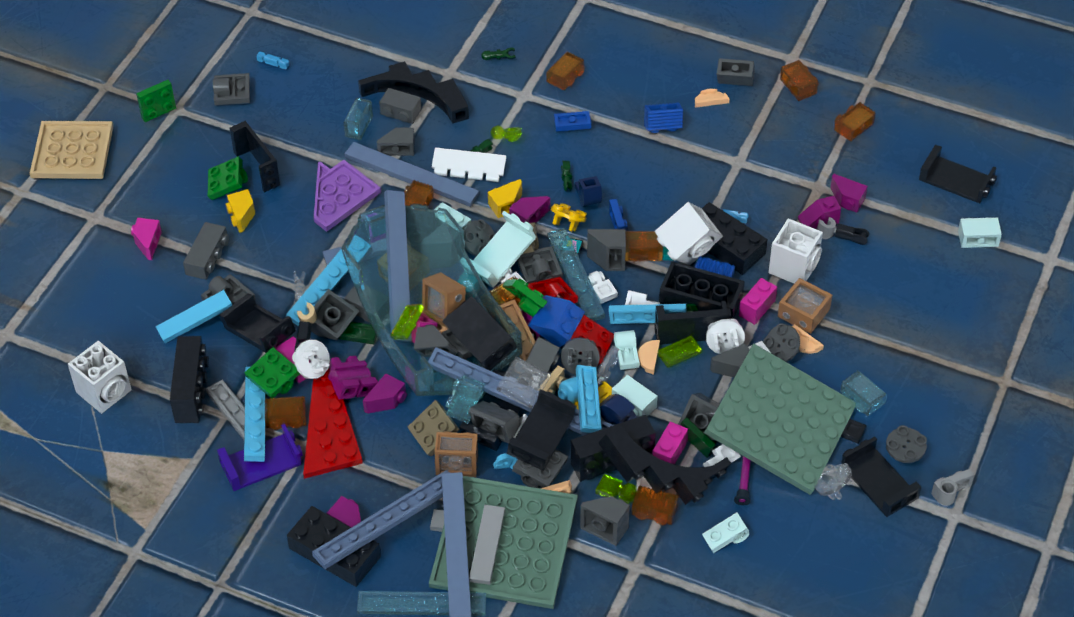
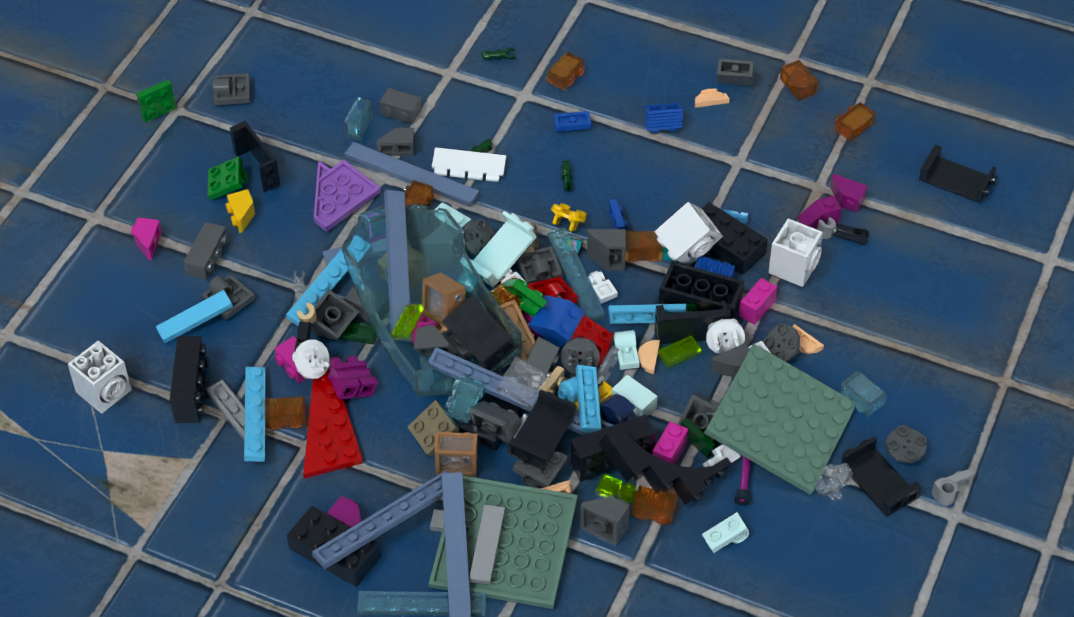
(72, 149): tan plate -> none
(256, 324): black panel -> none
(272, 60): dark azure axle -> none
(273, 373): green plate -> none
(280, 456): dark purple panel -> none
(385, 395): magenta slope -> none
(399, 77): black arch -> none
(503, 197): yellow slope -> none
(504, 461): medium azure piece -> none
(511, 134): clear neon green plate -> none
(531, 208): magenta slope -> none
(589, 191): dark blue brick -> none
(638, 298): white plate -> none
(804, 305): medium nougat piece -> none
(854, 431): black tile -> none
(979, 232): light aqua brick -> none

